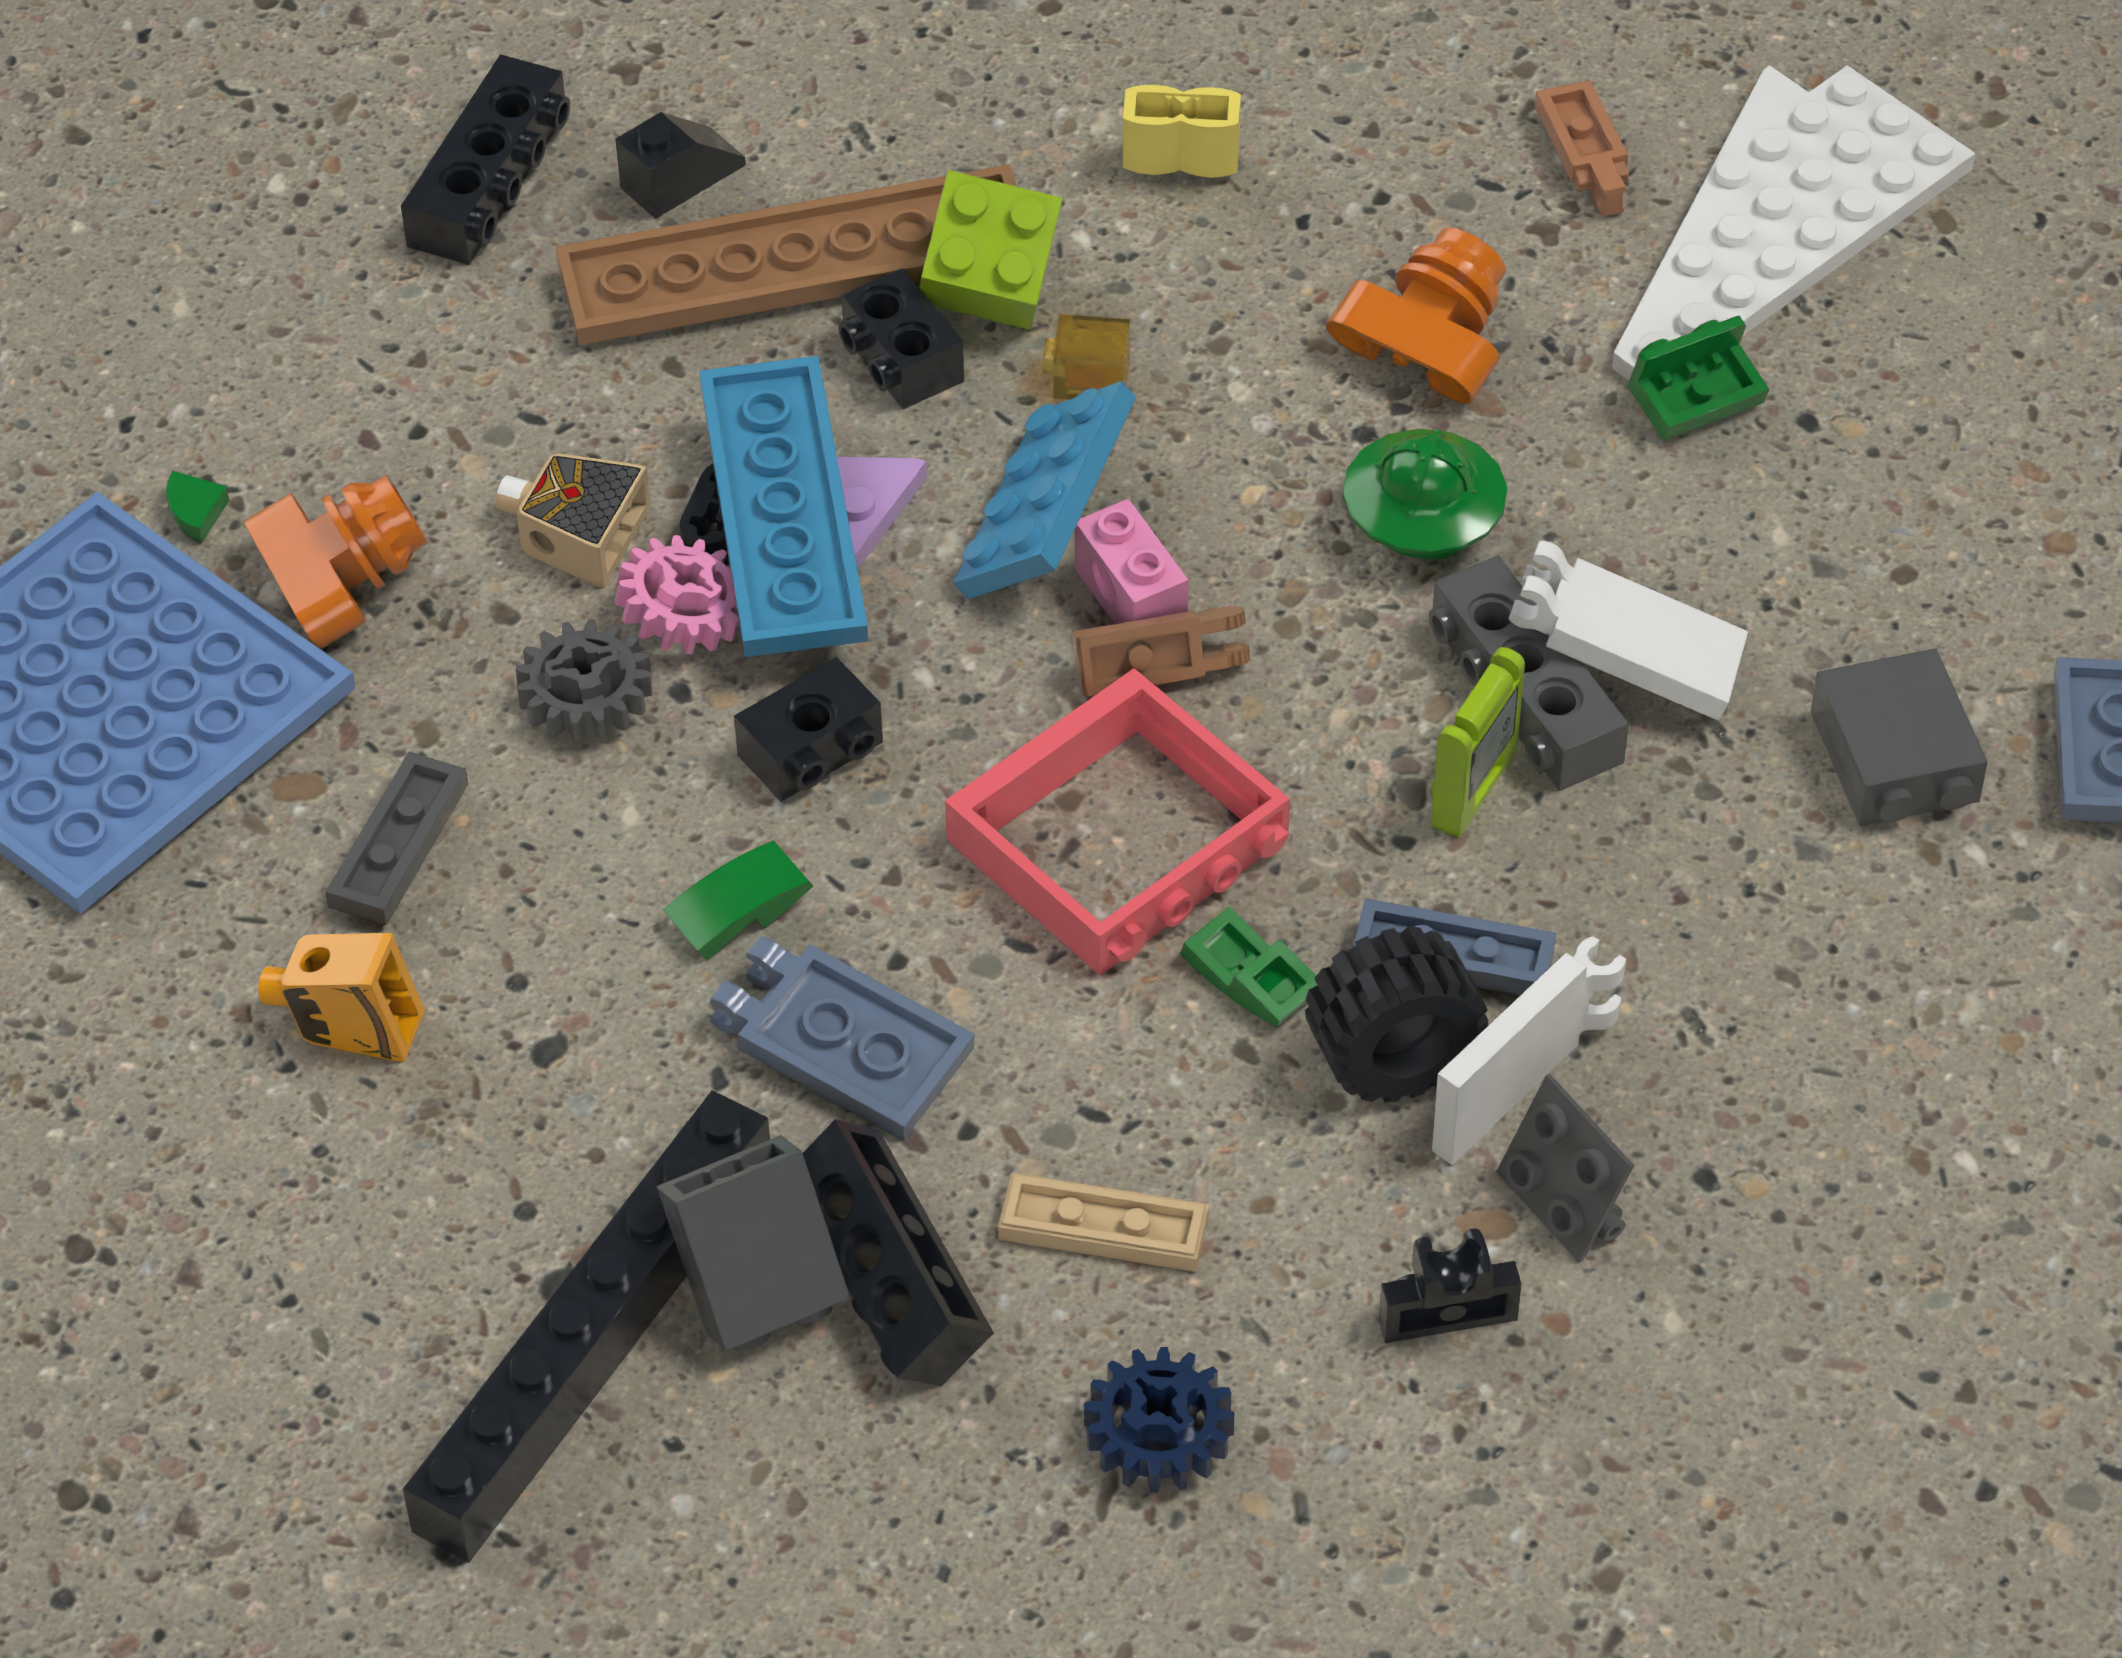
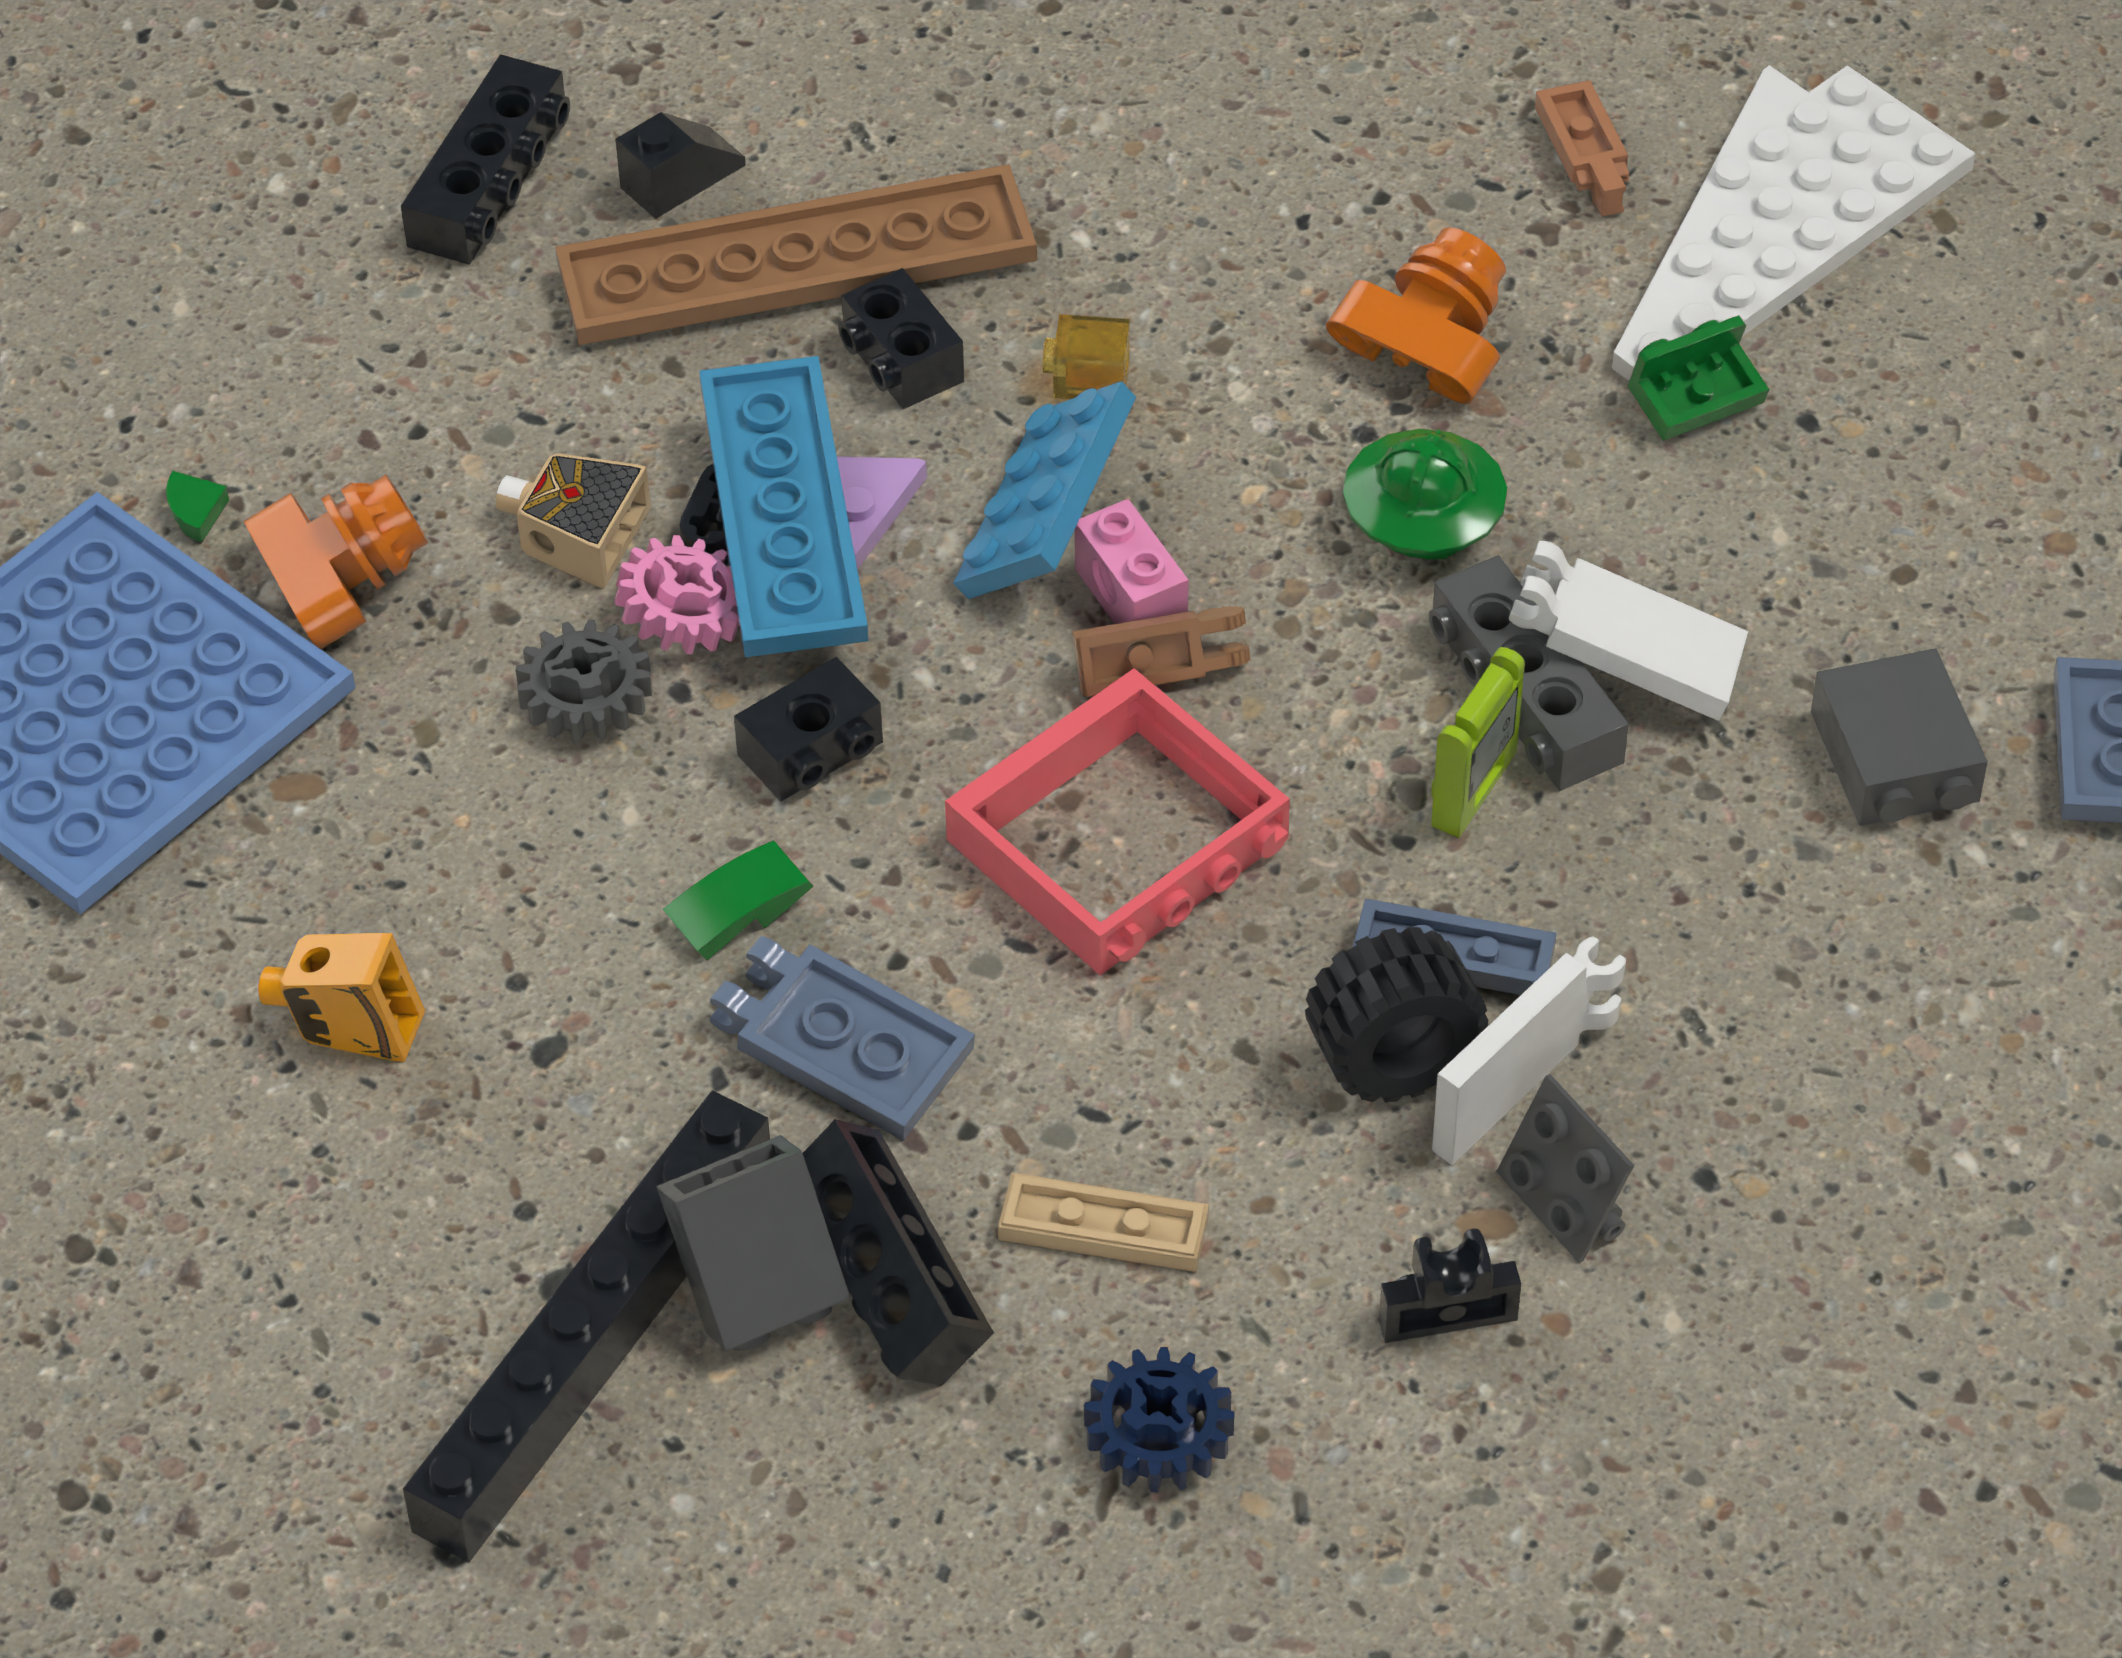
(397, 838): dark grey plate -> none
(989, 249): lime brick -> none
(1181, 130): light yellow brick -> none
(1248, 970): green slope -> none

